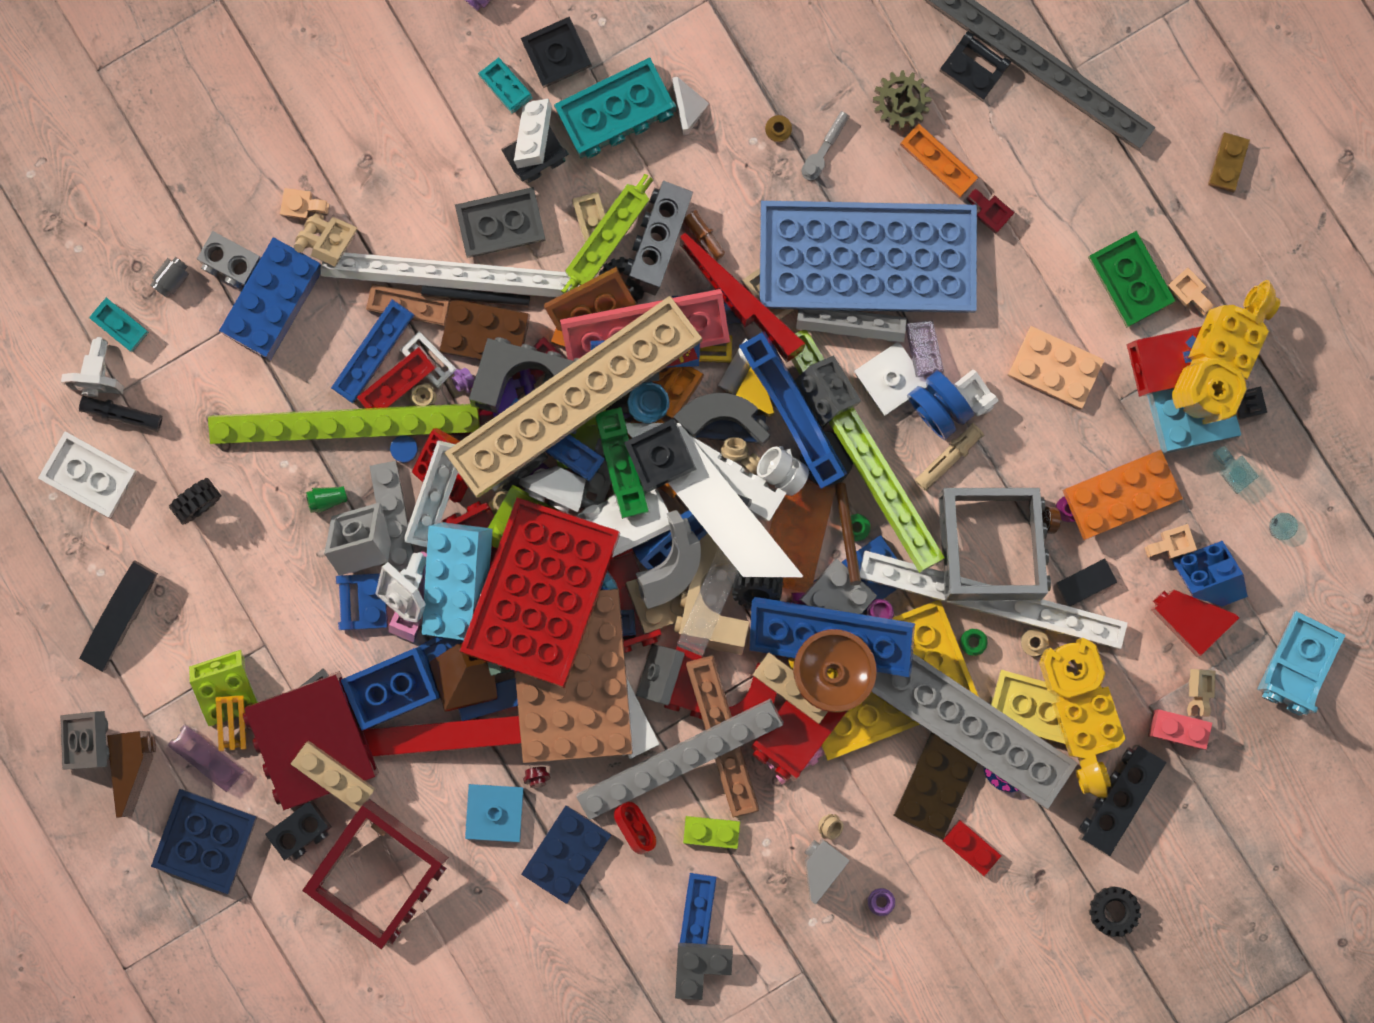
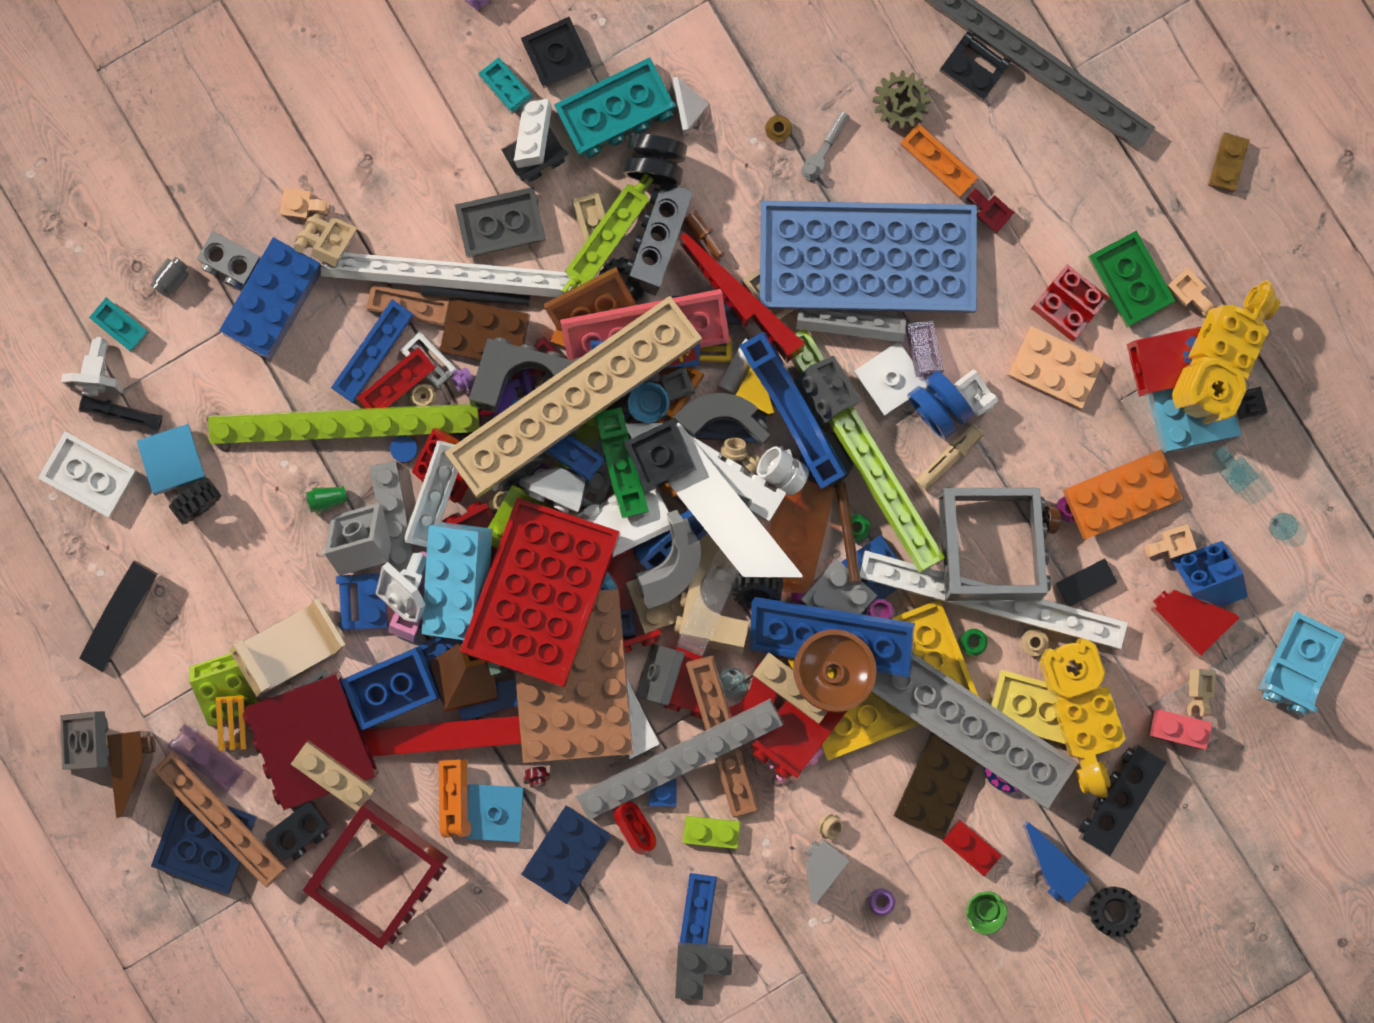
(171, 459): none -> dark azure slope
(219, 819): none -> nougat tile
(288, 647): none -> tan panel
(453, 798): none -> orange plate
(655, 157): none -> black wheel
(664, 794): none -> blue plate
(677, 384): none -> dark grey tile
(733, 681): none -> clear light blue tile
(986, 912): none -> bright green hair
(1056, 868): none -> blue slope
(1070, 302): none -> red slope

